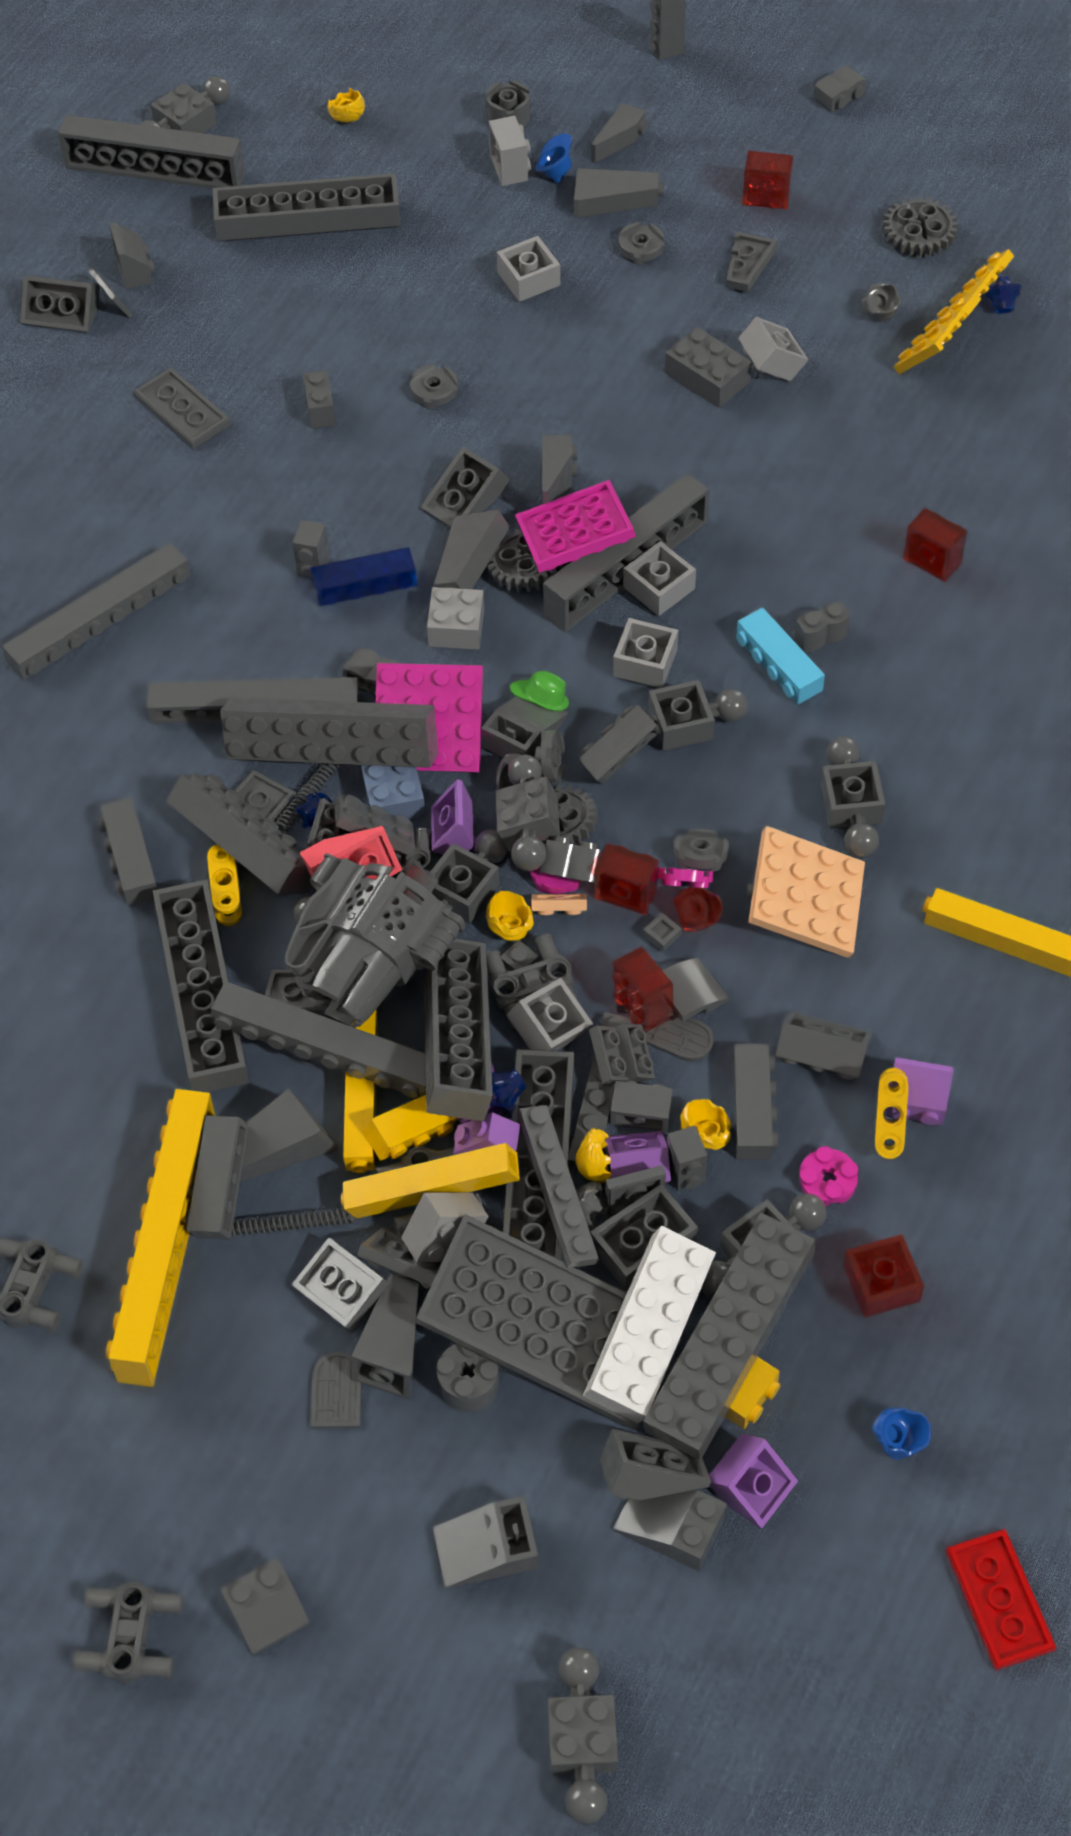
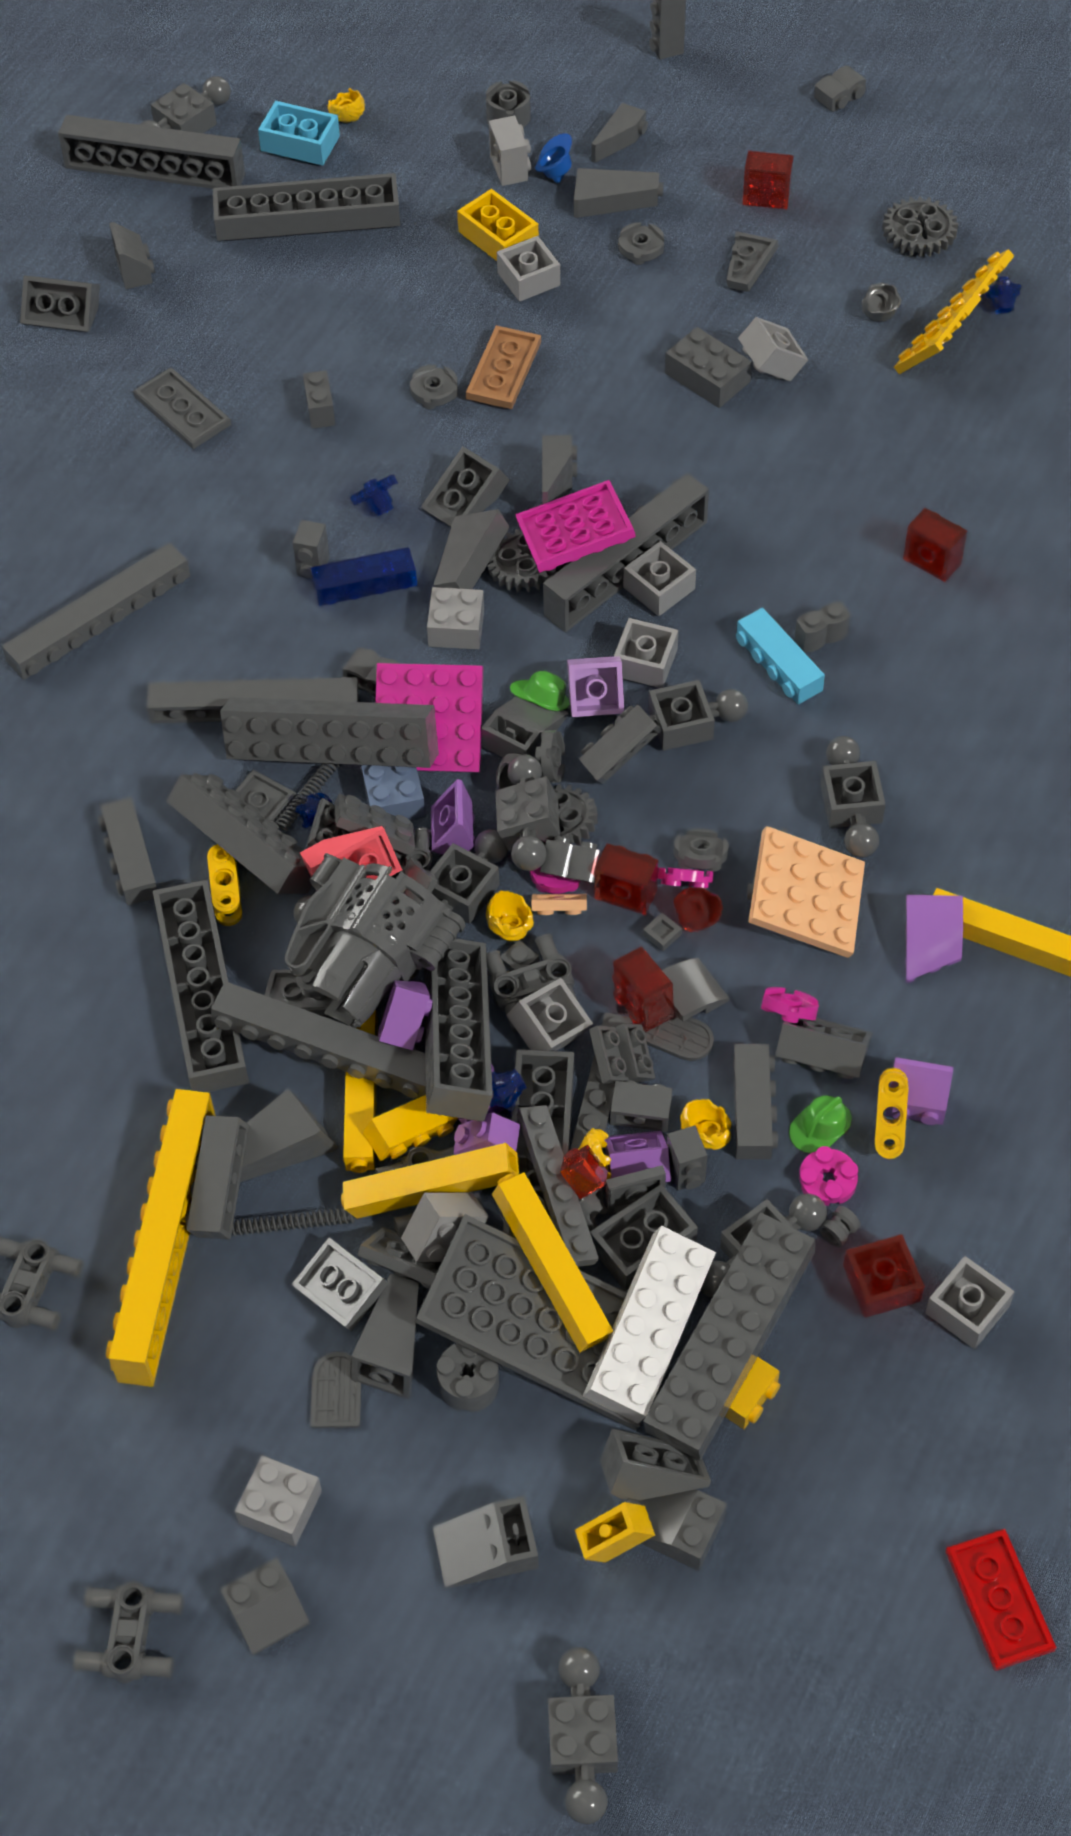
(110, 292): dark grey window -> none
(278, 1501): none -> light grey brick
(299, 133): none -> medium azure brick
(376, 495): none -> clear blue plant
(404, 1014): none -> medium lavender slope
(494, 223): none -> yellow brick
(503, 367): none -> medium nougat plate
(551, 1261): none -> yellow brick
(583, 1171): none -> clear red brick
(595, 686): none -> lavender brick
(614, 1532): none -> yellow brick
(752, 1479): medium lavender slope -> none
(790, 1005): none -> dark pink plate
(820, 1124): none -> bright green piece
(839, 1226): none -> dark grey wheel
(902, 1432): blue hair -> none
(932, 933): none -> medium lavender slope
(969, 1302): none -> light grey brick

